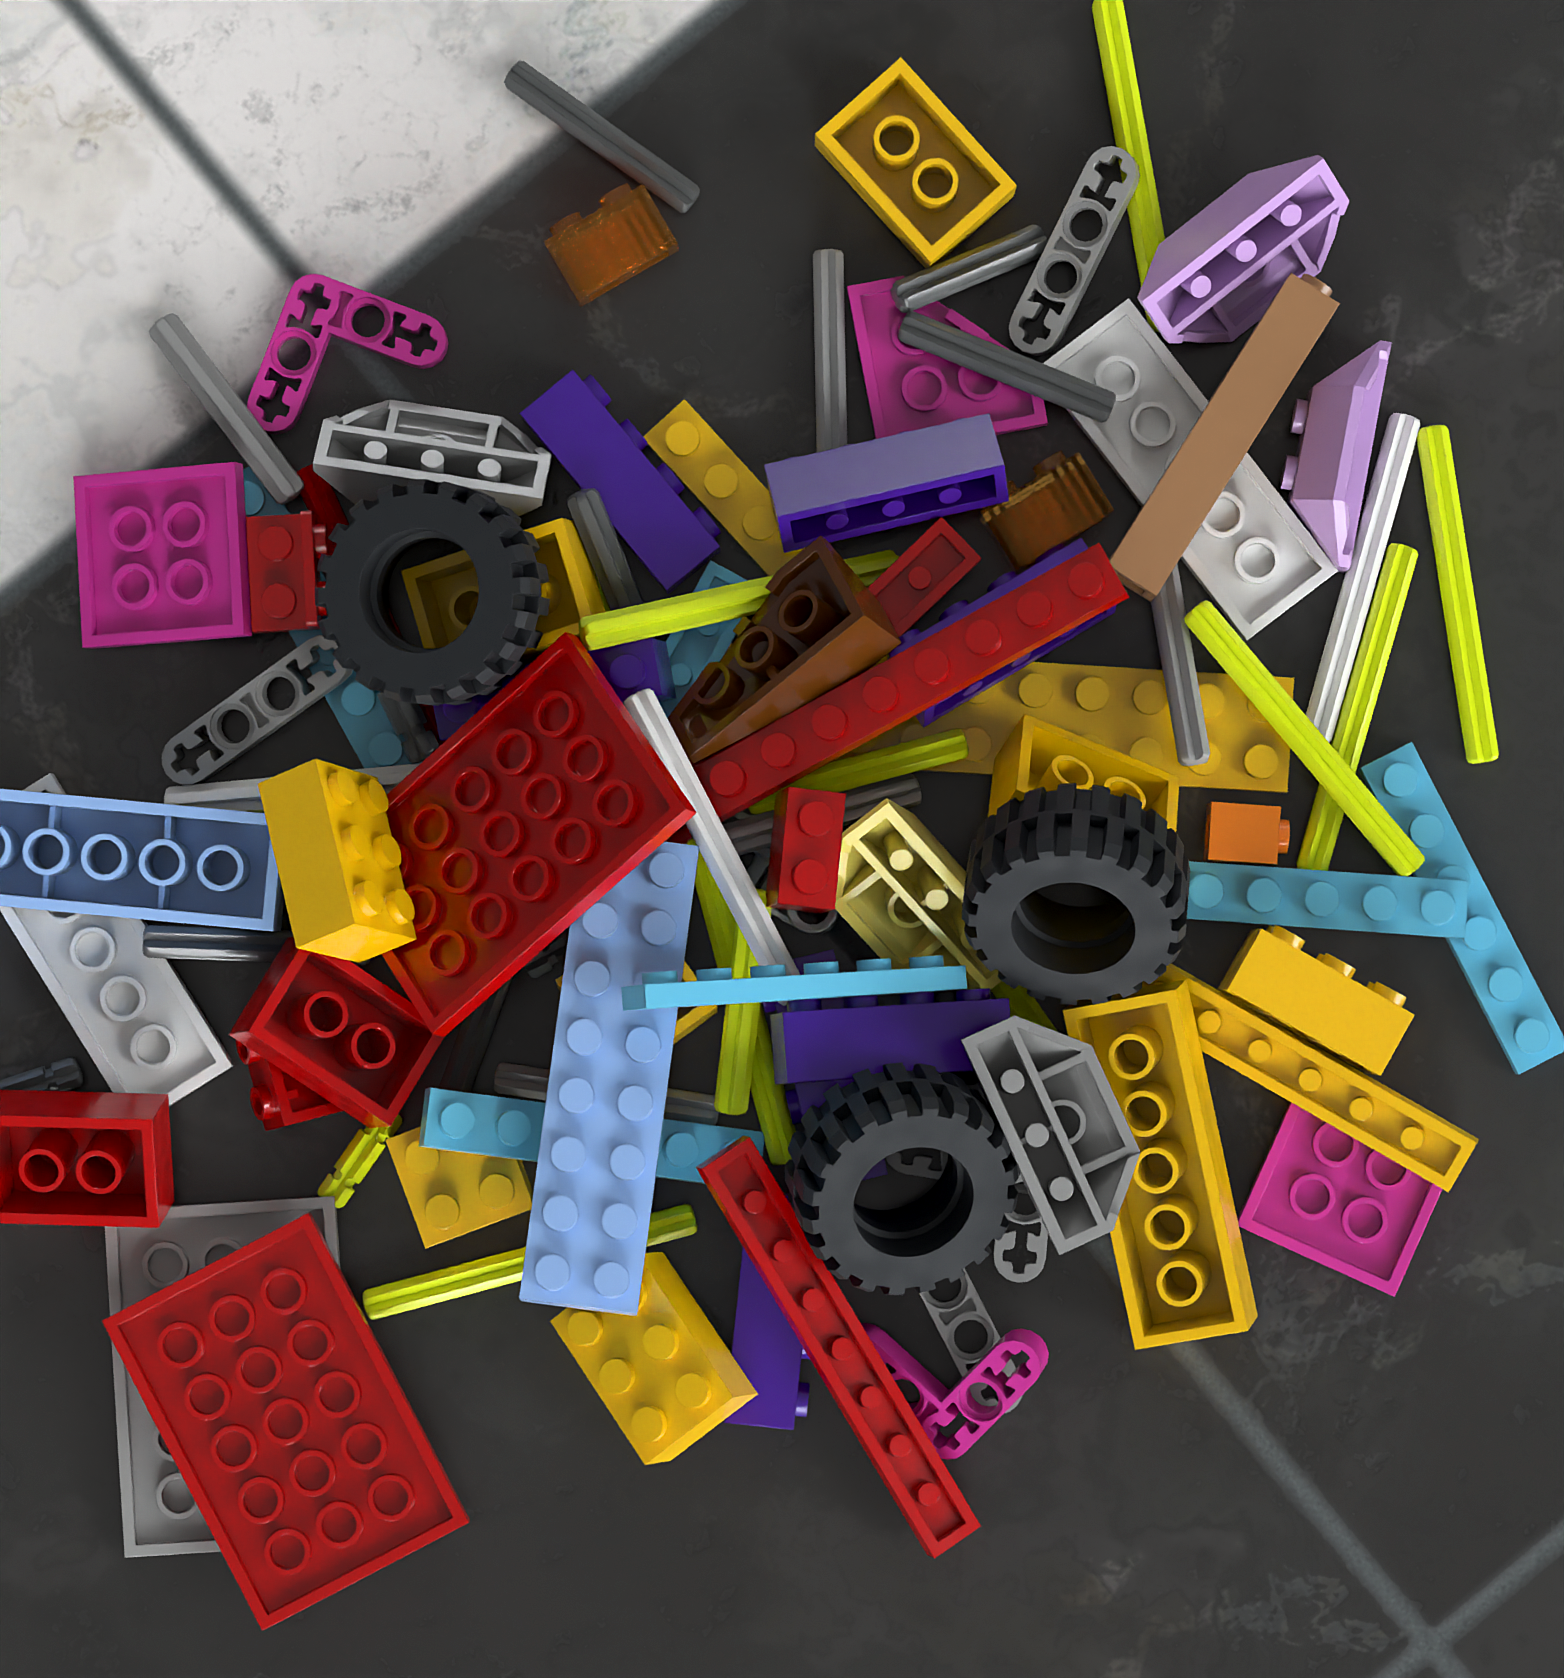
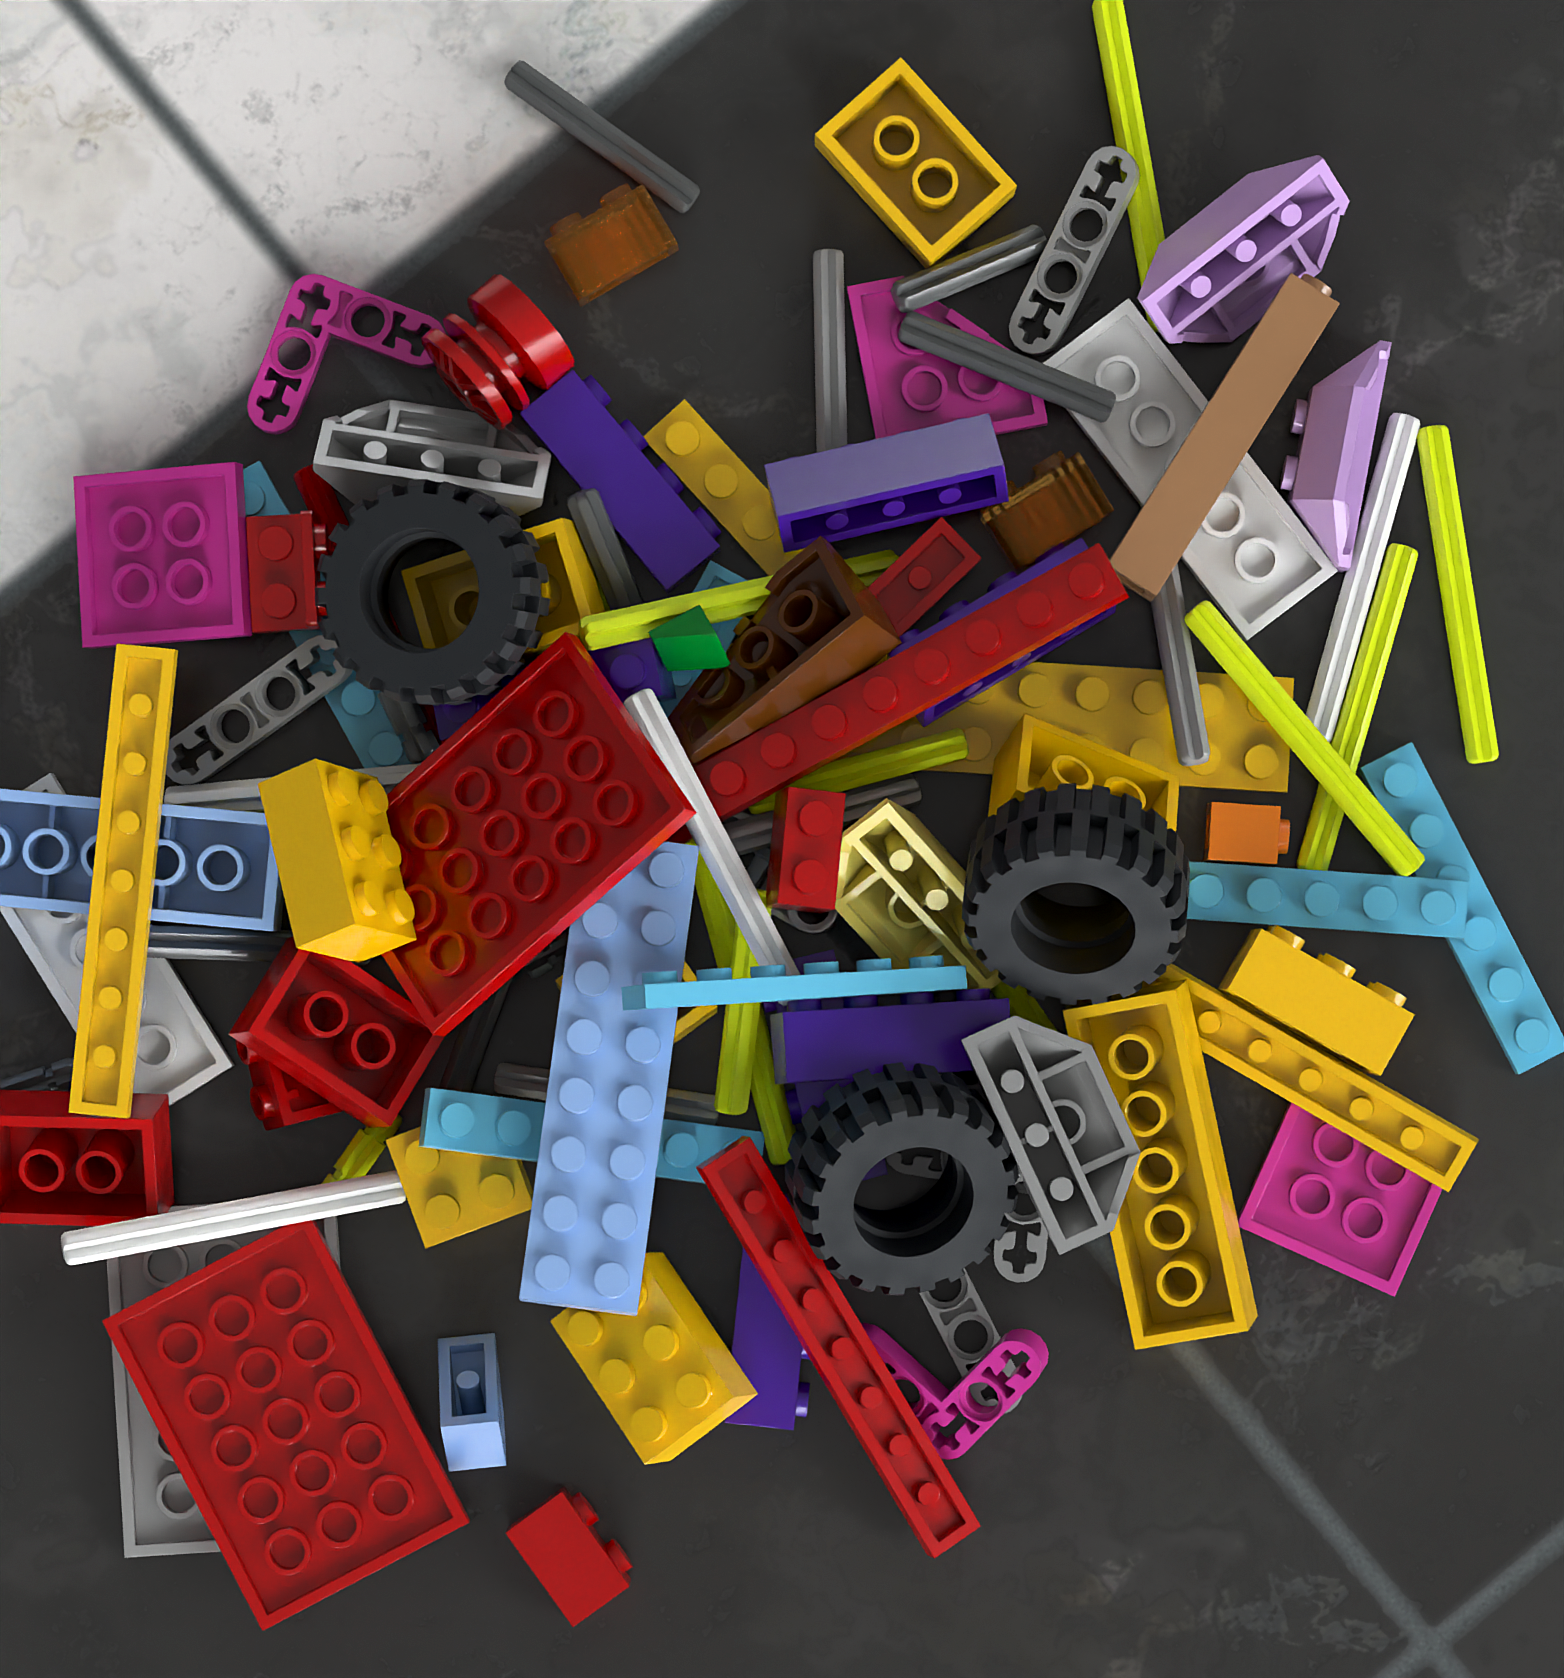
(123, 881): none -> yellow plate
(226, 409): light grey axle -> none
(232, 1218): none -> white axle
(471, 1402): none -> medium blue slope
(495, 1271): neon yellow axle -> none
(506, 344): none -> red wheel
(570, 1554): none -> red brick
(689, 643): none -> green slope

